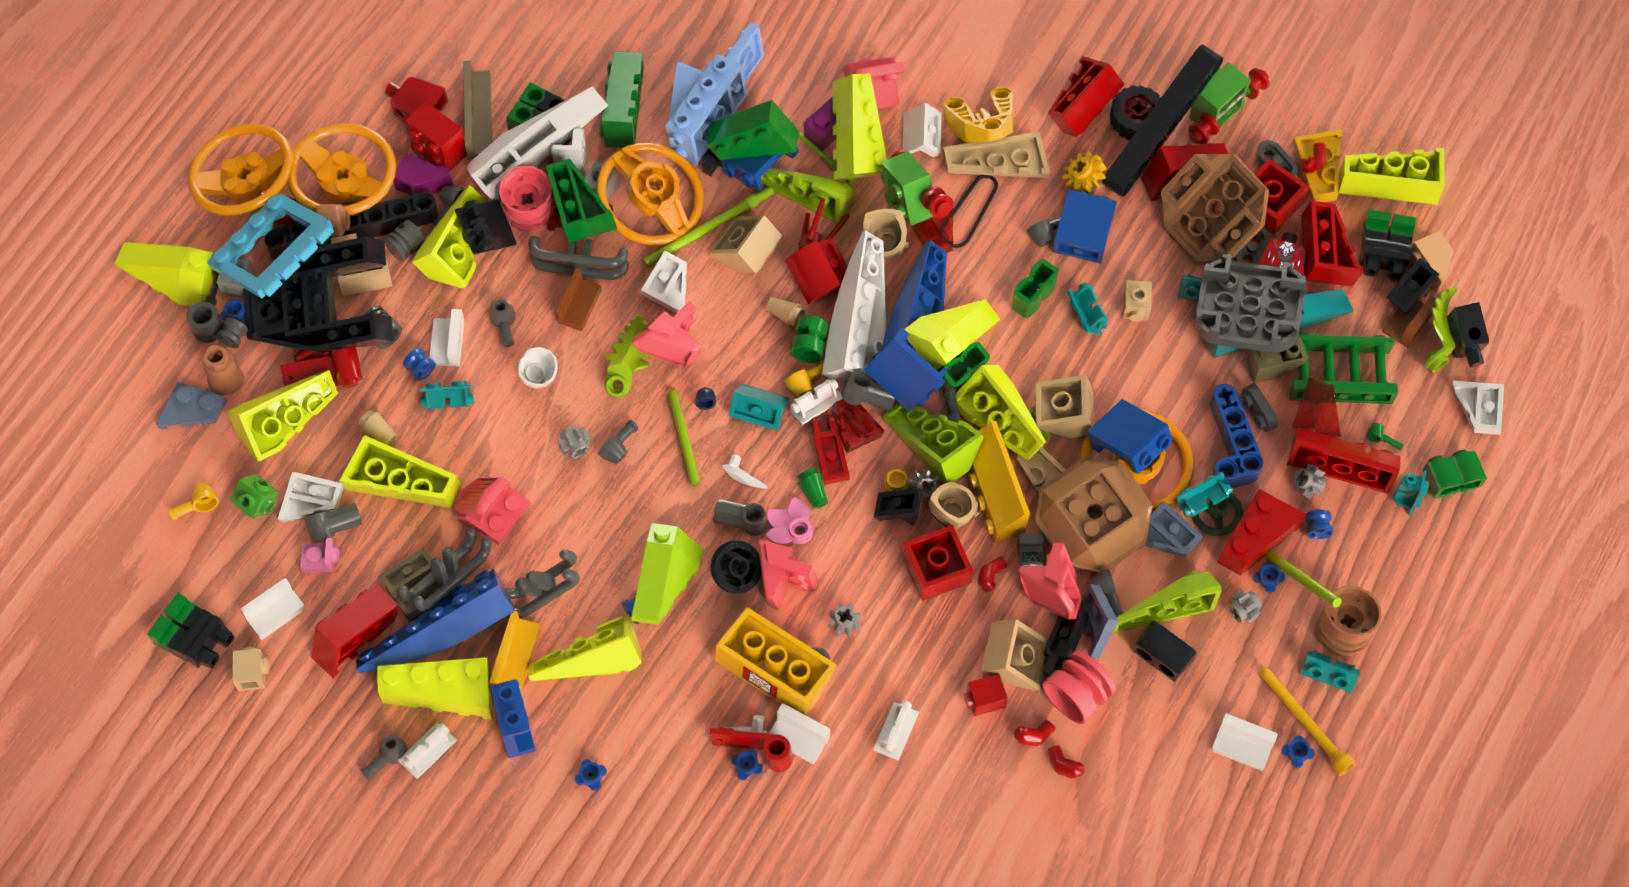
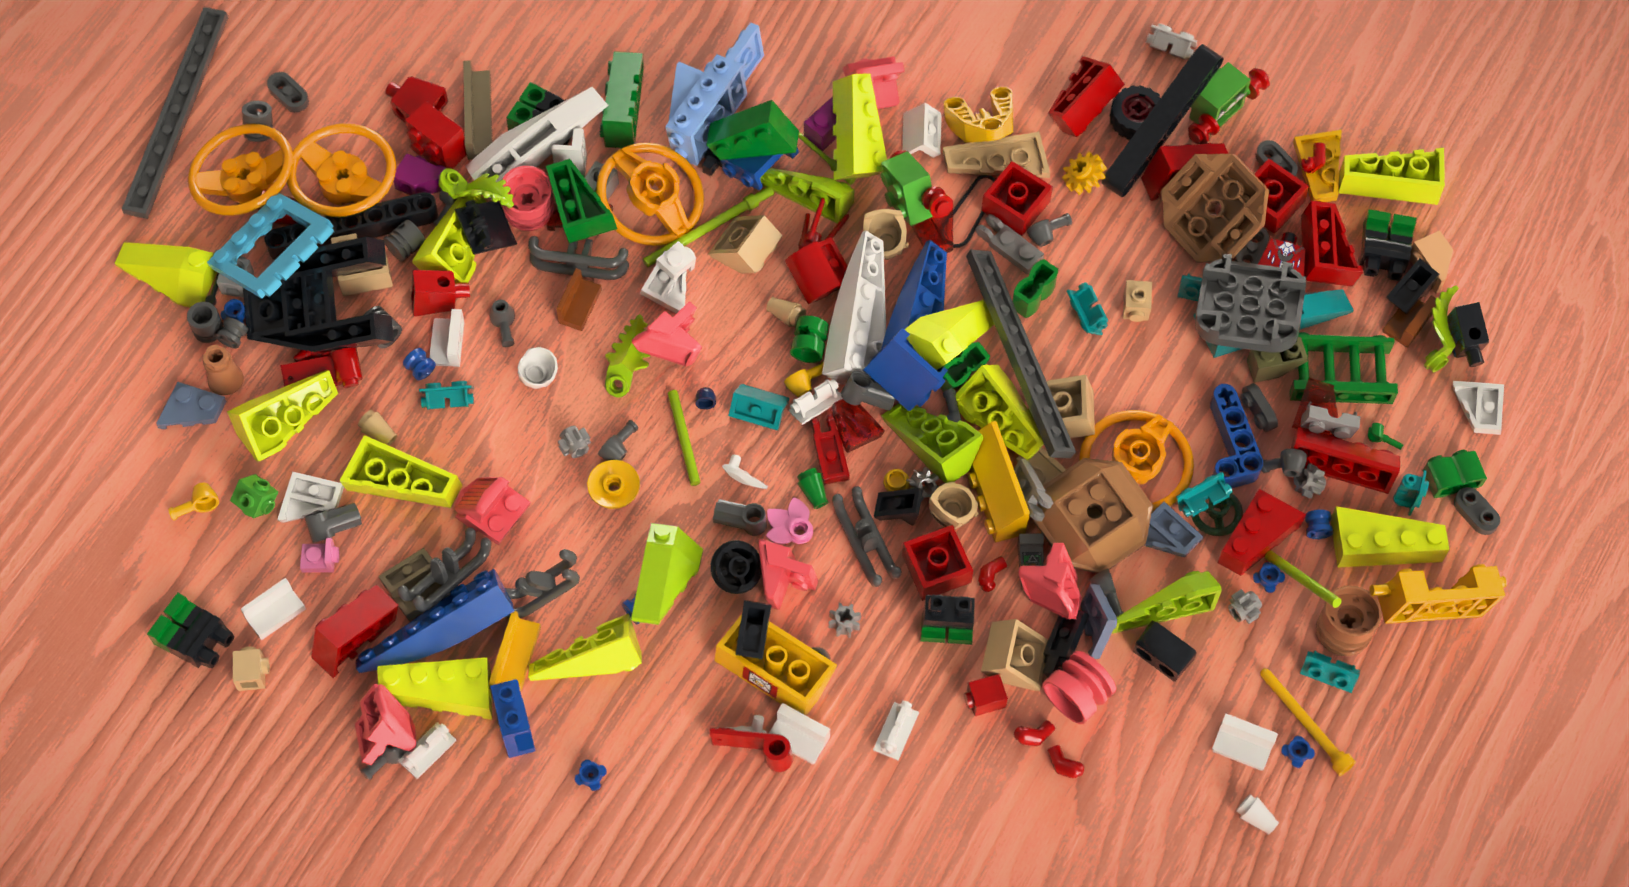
(175, 113): none -> dark grey plate
(252, 116): none -> dark grey piece
(289, 93): none -> dark grey plate
(337, 216): nougat head -> none
(383, 723): none -> coral piece
(435, 291): none -> red torso
(457, 187): none -> lime plant
(610, 474): none -> yellow dish
(677, 260): none -> white bracket
(746, 757): blue plate -> none
(753, 629): none -> black slope
(865, 537): none -> dark grey piece
(948, 612): none -> black hips
(1010, 244): none -> light grey hinge
(1017, 198): none -> red brick
(1021, 354): none -> dark grey plate
(1032, 489): none -> light grey hinge
(1084, 226): blue panel -> none
(1130, 435): blue panel -> none
(1164, 36): none -> white hinge
(1257, 814): none -> white cone
(1291, 461): none -> dark grey bar
(1319, 420): none -> light grey piece
(1382, 539): none -> neon yellow wedge
(1410, 600): none -> yellow brick
(1474, 511): none -> dark grey plate

